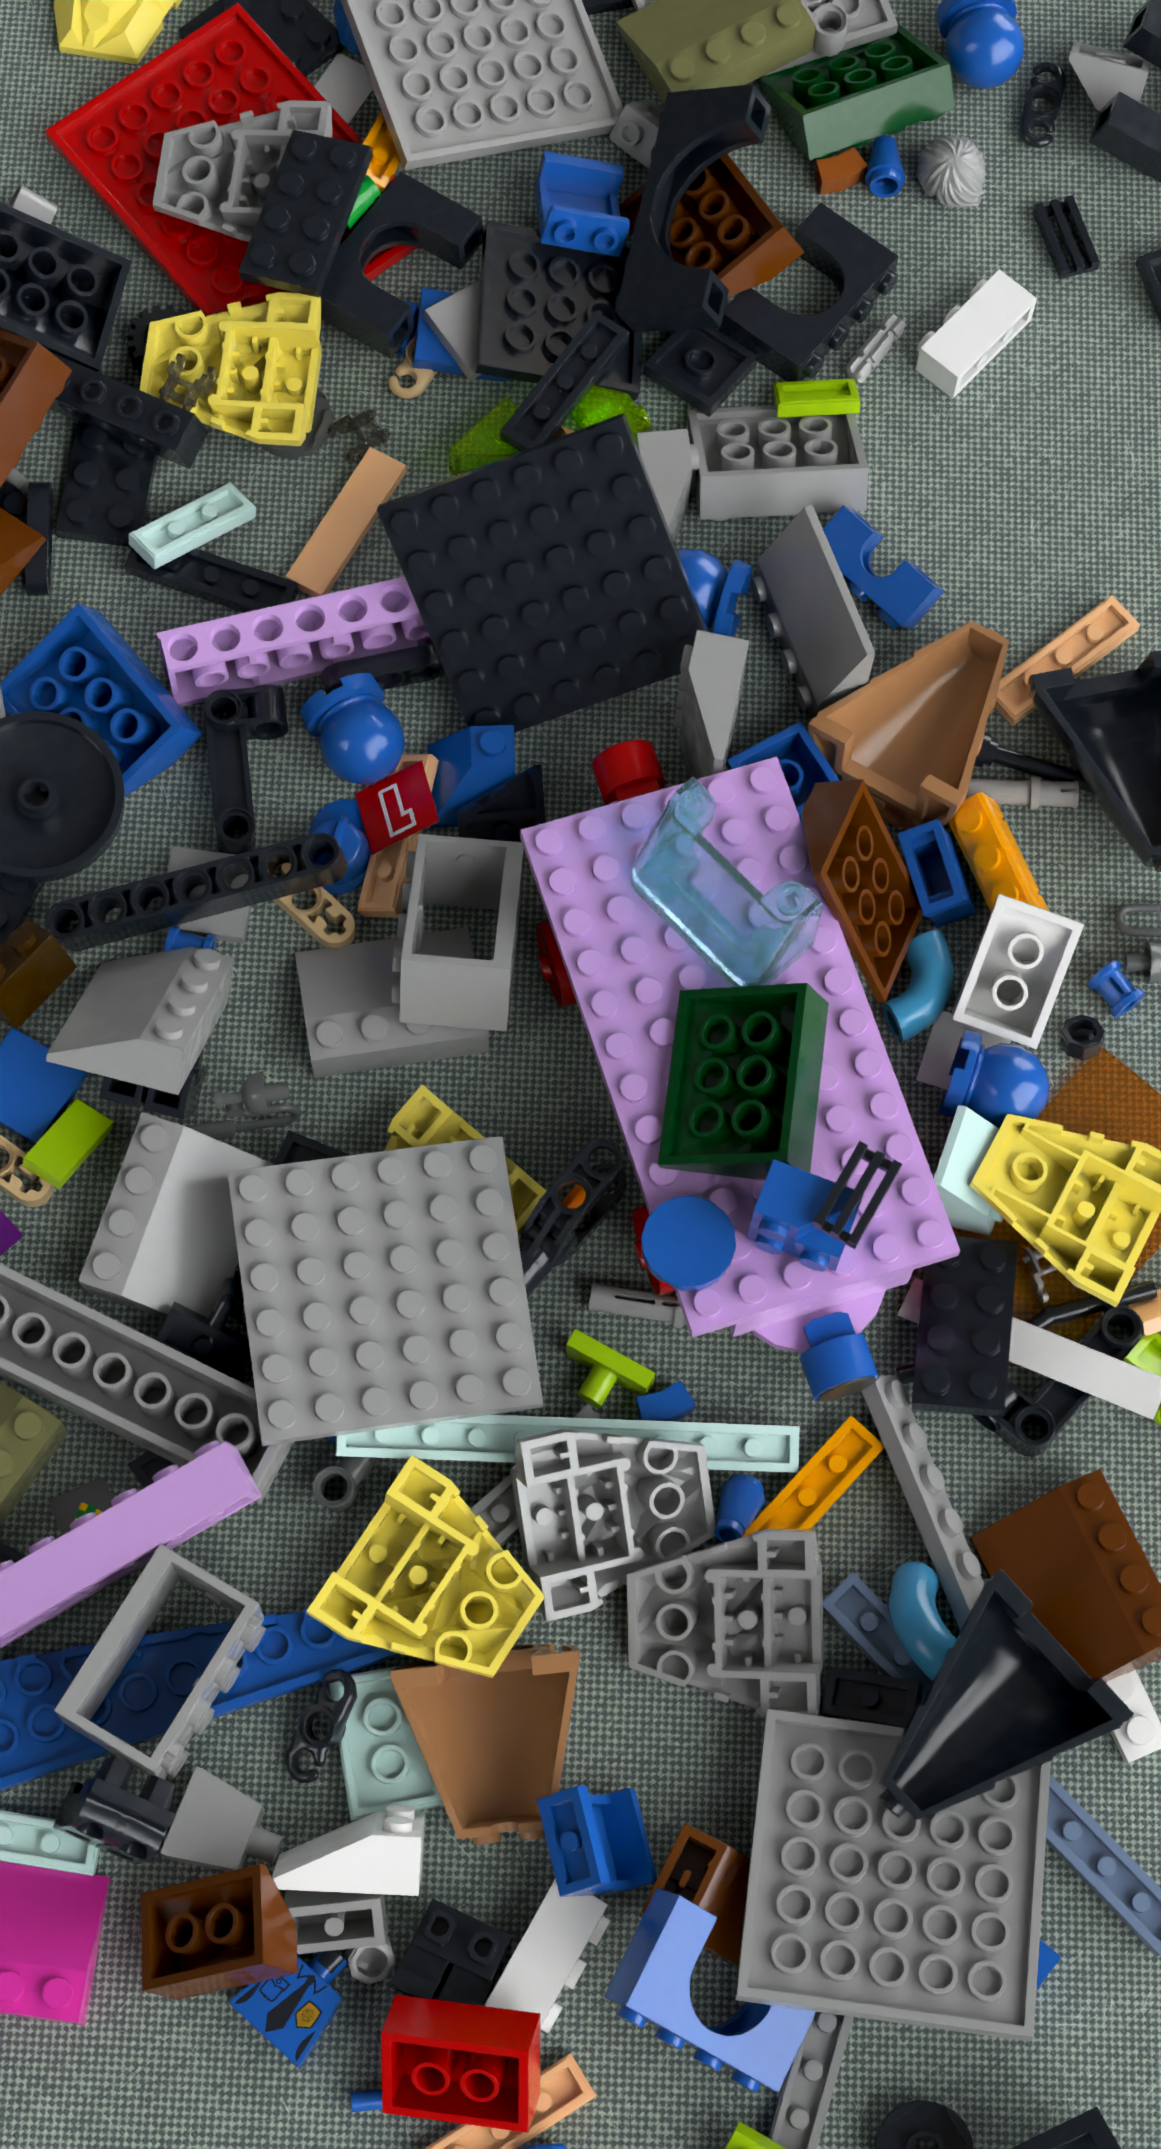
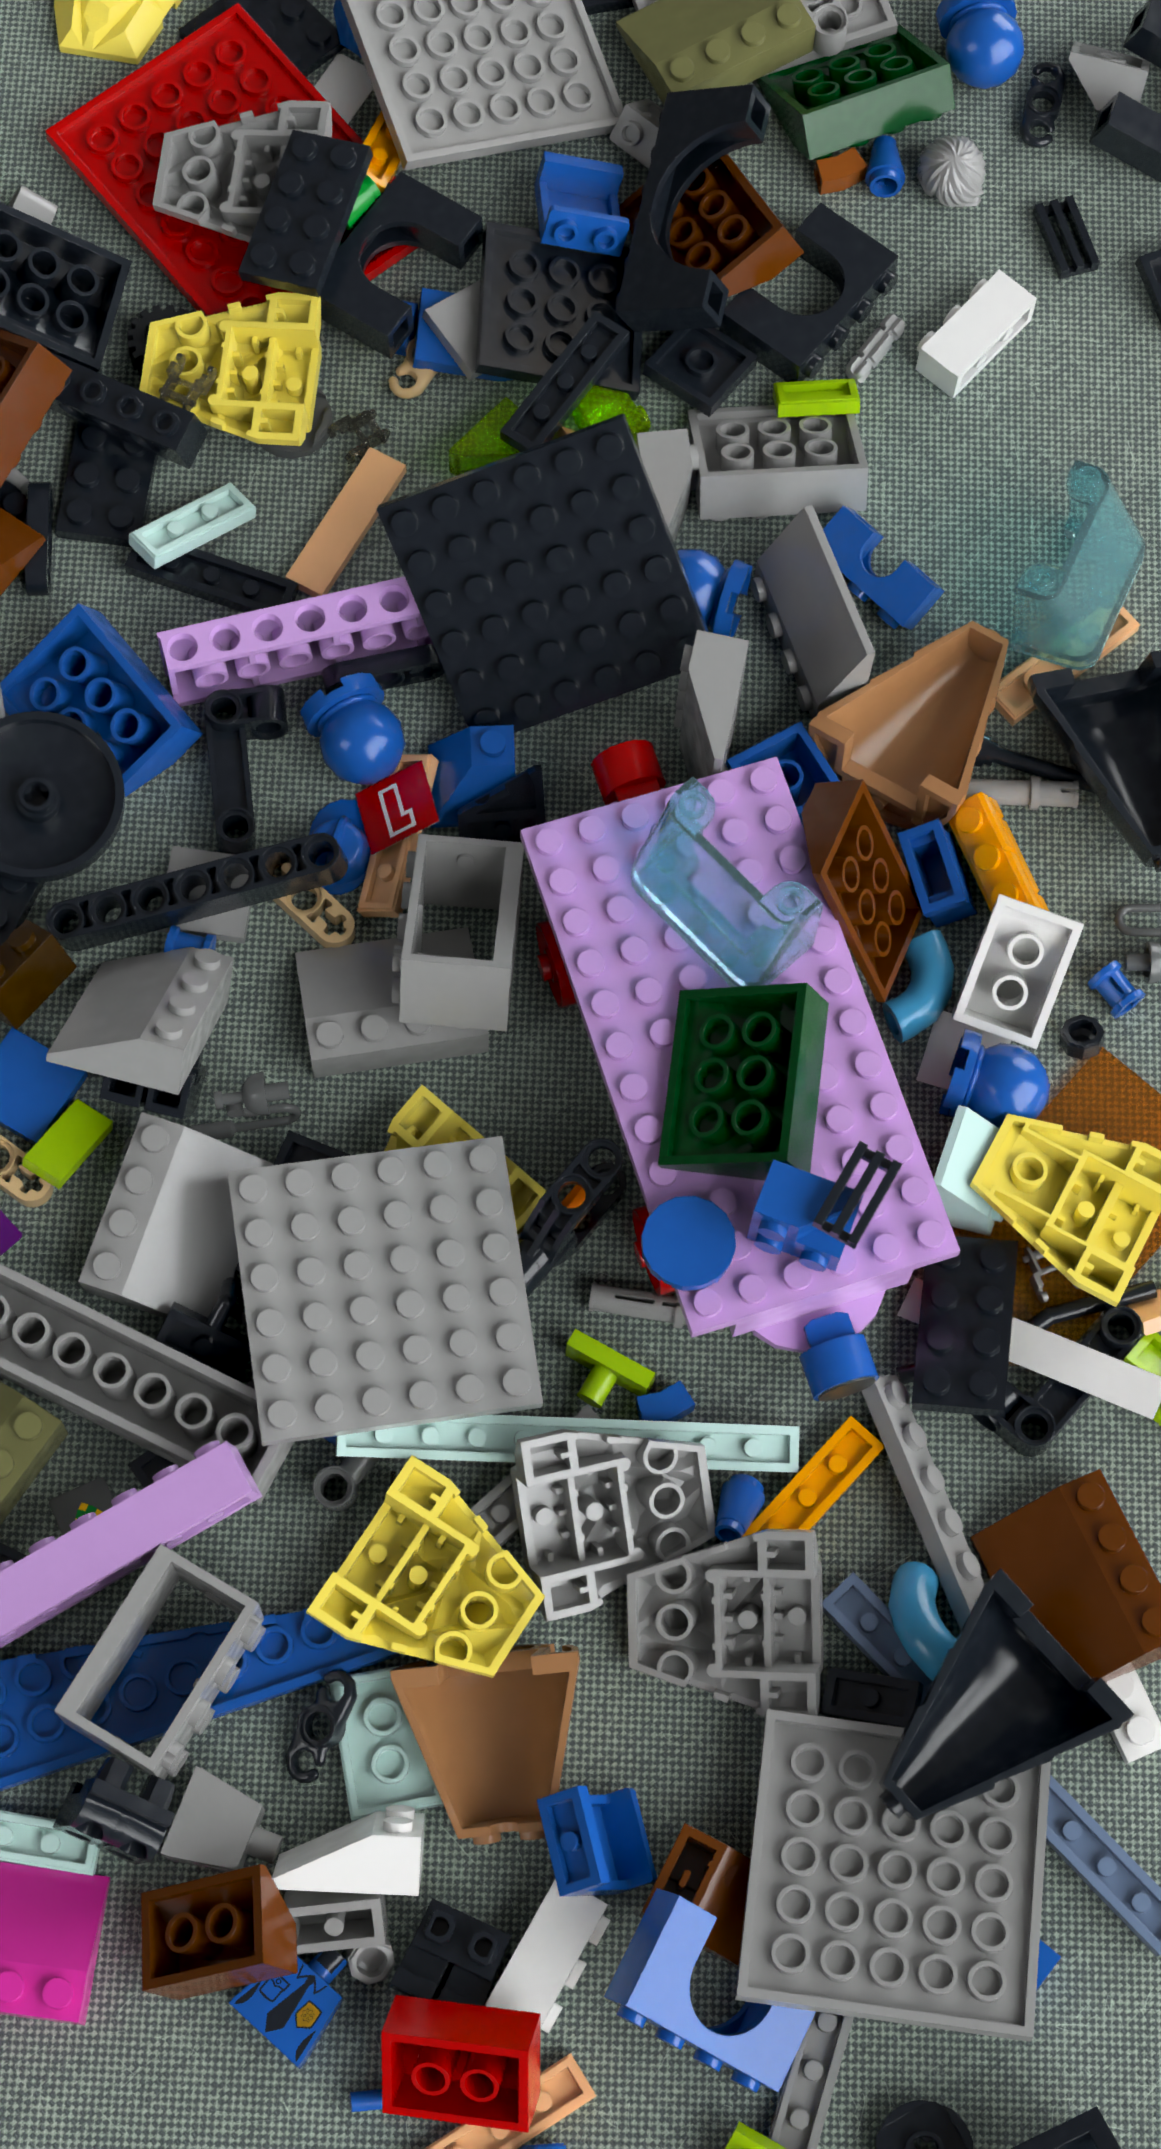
(1072, 609): none -> clear light blue windscreen

